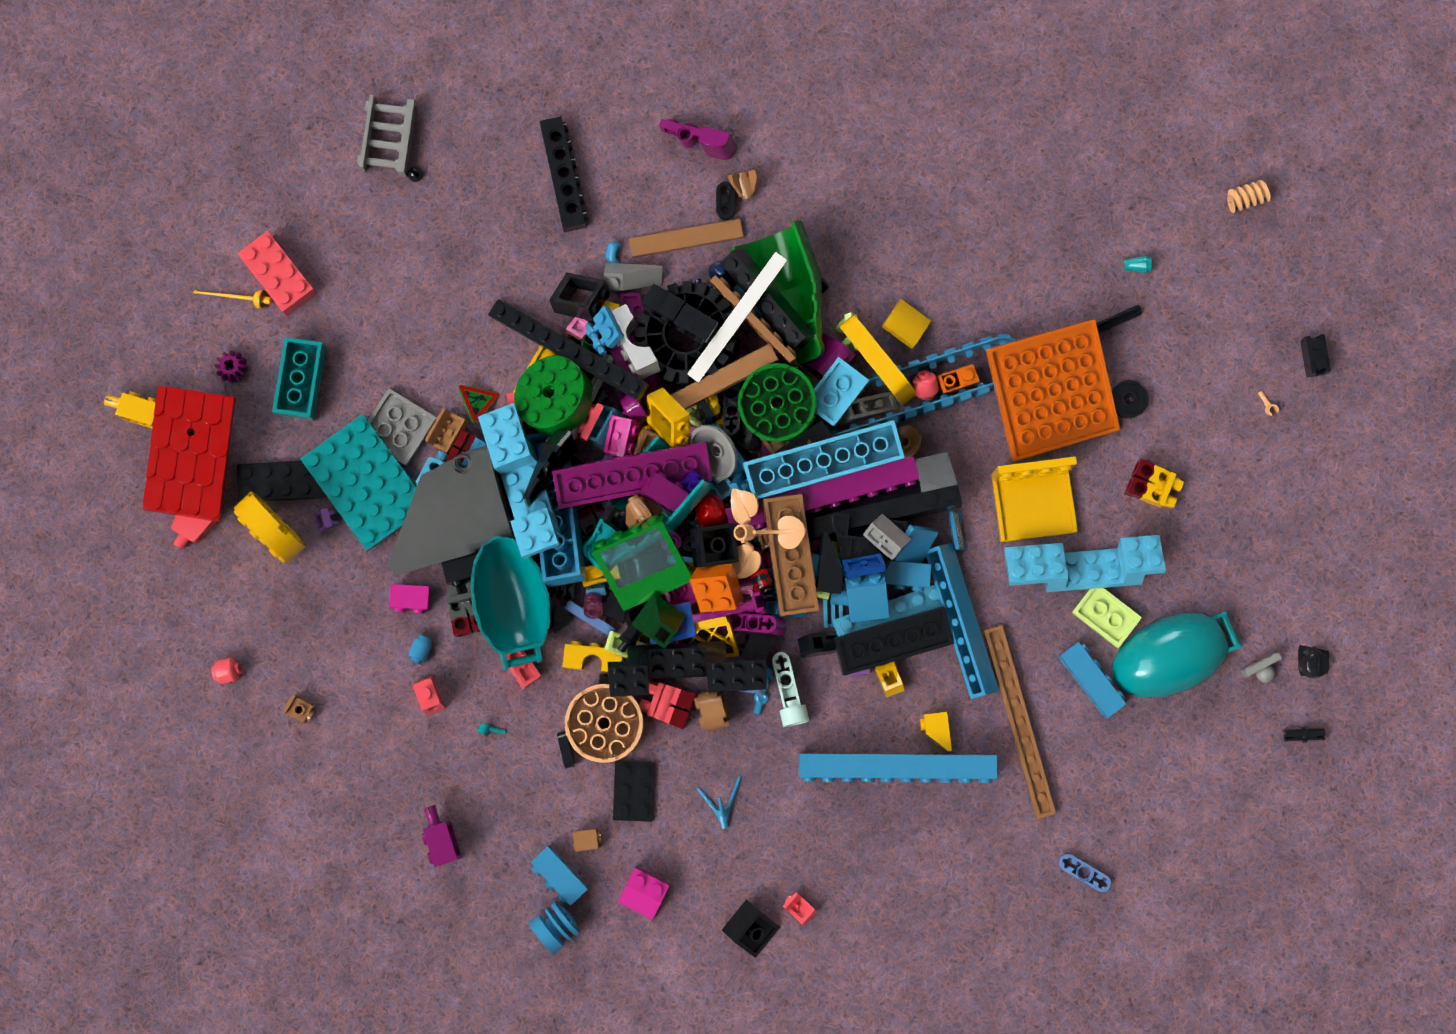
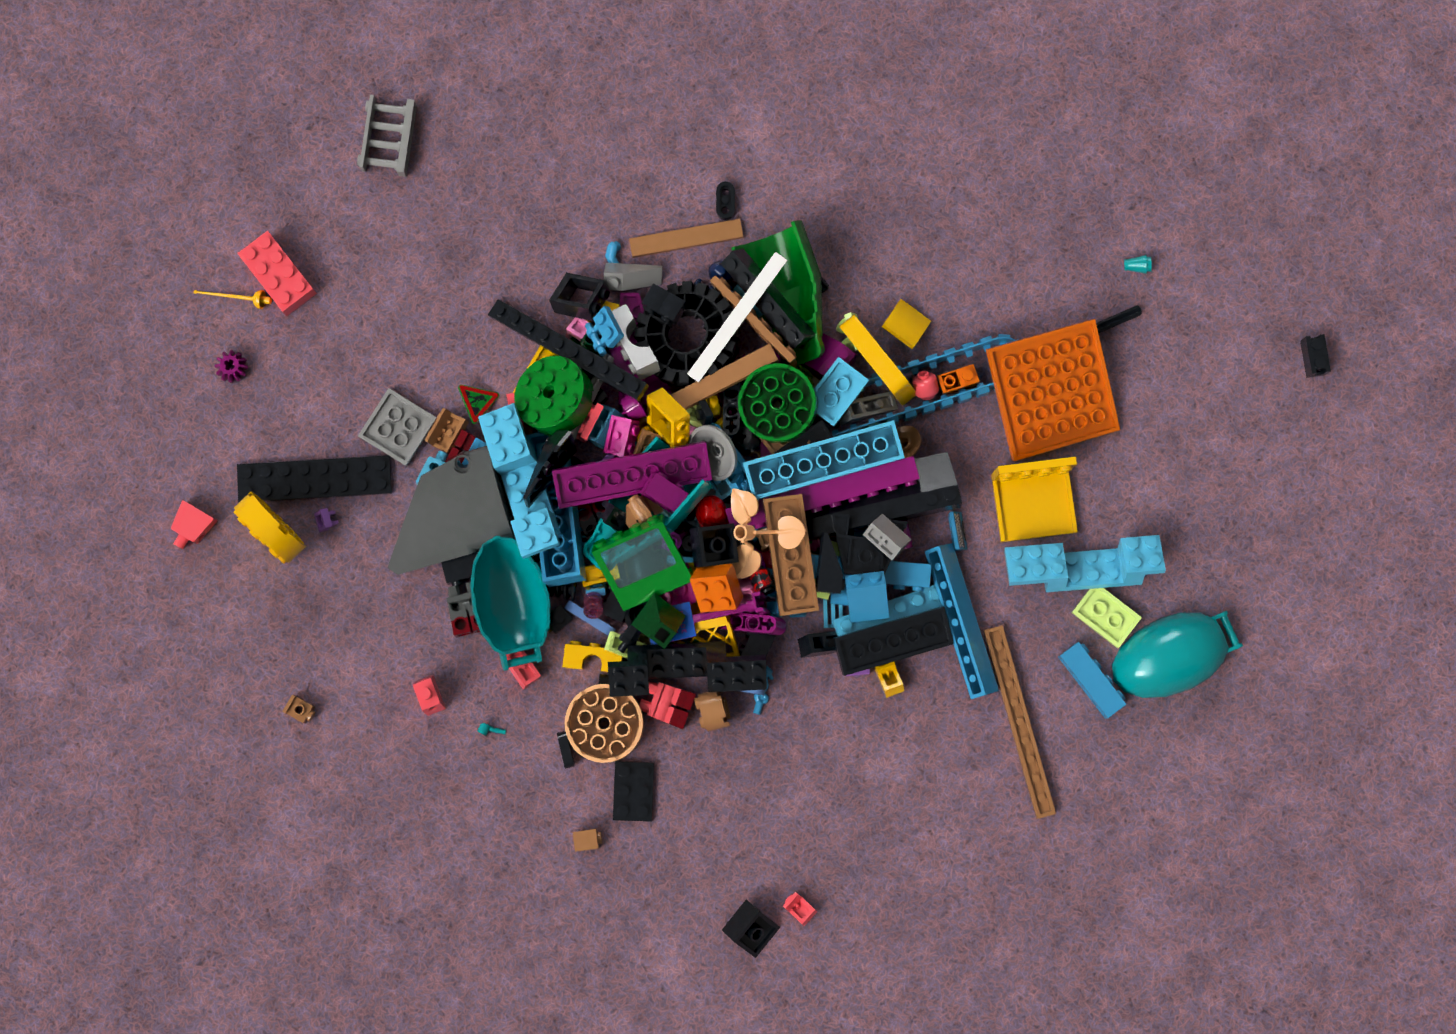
(133, 408): yellow brick -> none
(188, 453): red piece -> none
(226, 671): coral head -> none
(299, 379): teal brick -> none
(362, 481): teal plate -> none
(410, 598): dark pink brick -> none
(412, 177): black hinge -> none
(420, 649): dark azure brick -> none
(440, 839): magenta brick -> none
(554, 927): dark azure wheel -> none
(556, 127): black brick -> none
(558, 876): dark azure brick -> none
(643, 893): dark pink slope -> none
(691, 481): dark purple tile -> none
(696, 324): black brick -> none
(714, 142): magenta plate -> none
(722, 812): dark azure plant -> none
(745, 182): medium nougat brick -> none
(793, 711): light aqua beam -> none
(863, 565): blue plate -> none
(897, 766): dark azure brick -> none
(920, 544): dark azure tile -> none
(937, 729): yellow slope -> none
(1094, 885): medium blue beam -> none
(1136, 392): black plate -> none
(1153, 484): yellow hips -> none
(1247, 194): light nougat piece -> none
(1263, 668): light grey tile -> none
(1268, 405): light nougat hand -> none
(1304, 734): black pin -> none
(1313, 661): black piece -> none

